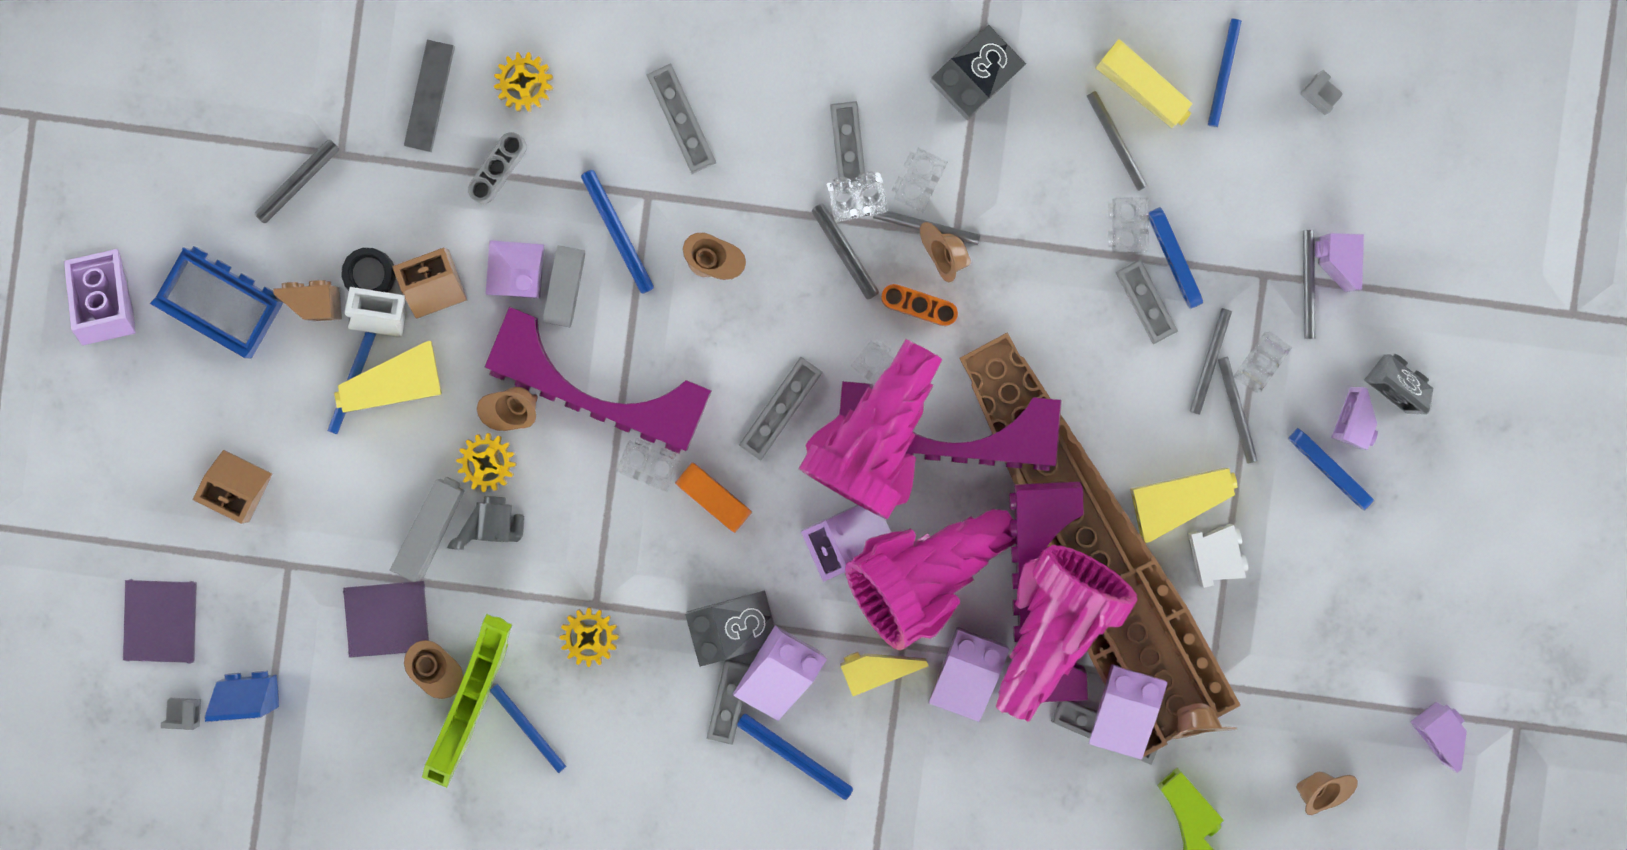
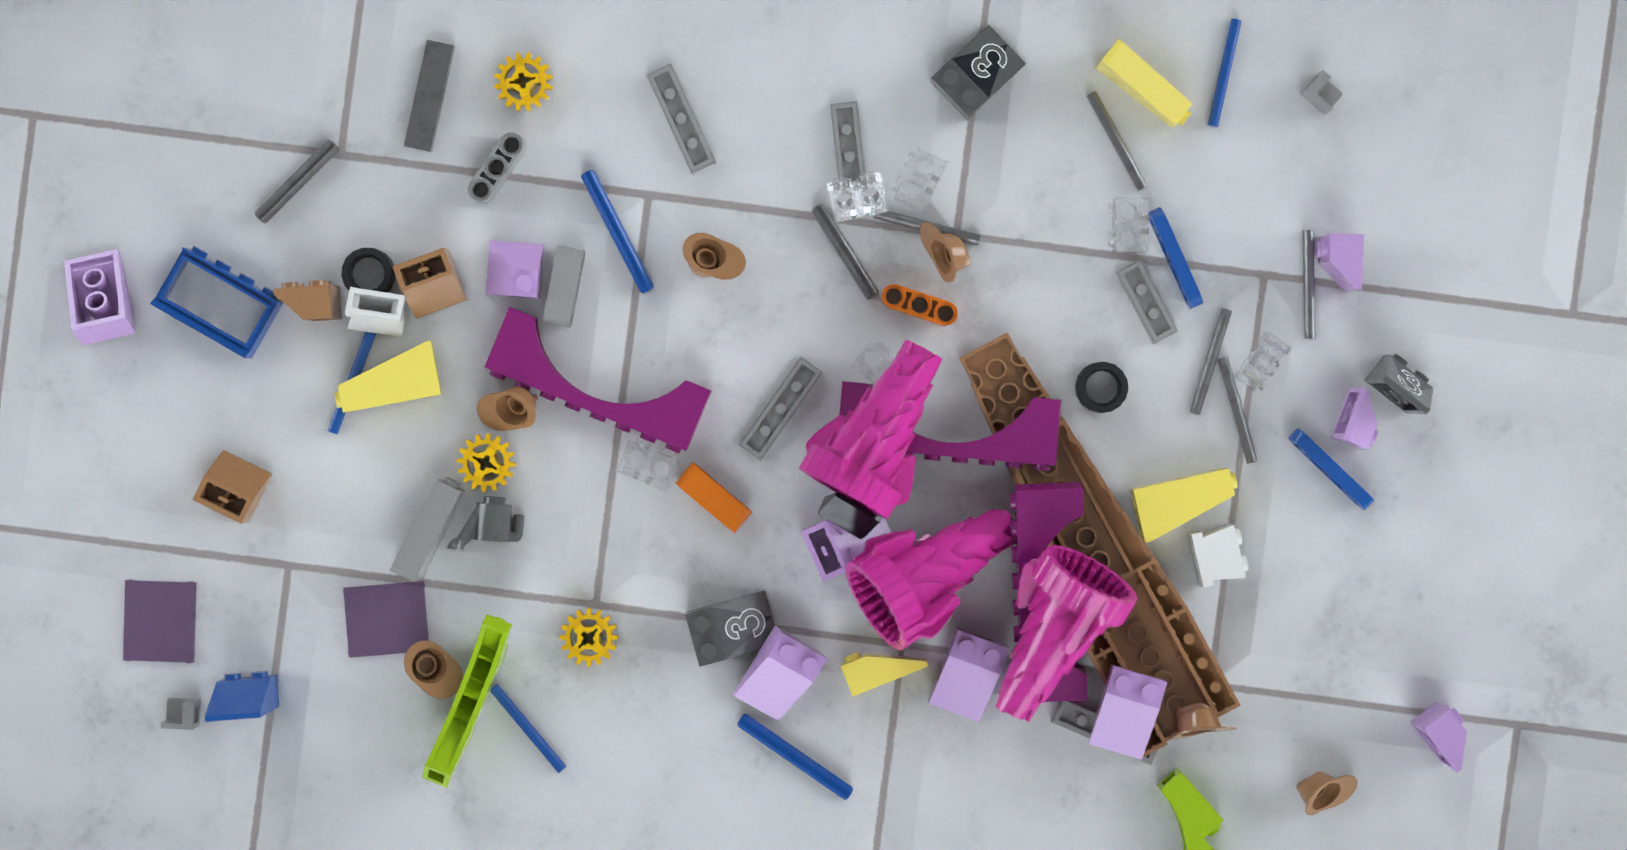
(726, 706): light grey tile -> none
(848, 515): none -> black slope
(1120, 396): none -> black tyre

